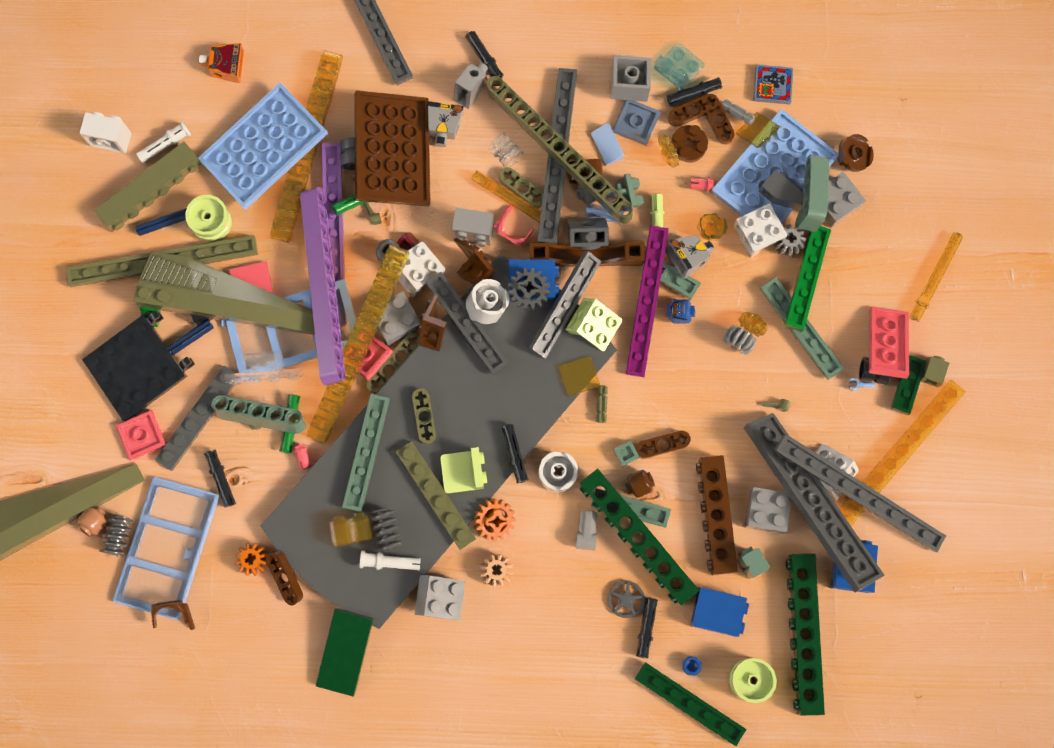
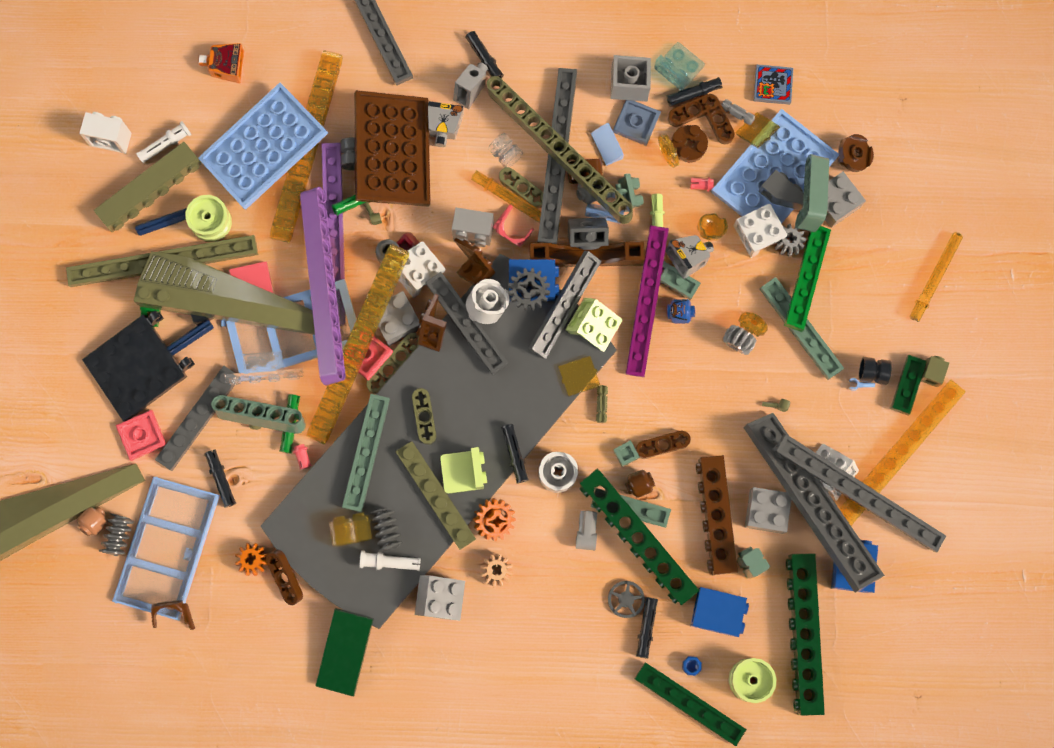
(889, 342): coral tile -> none

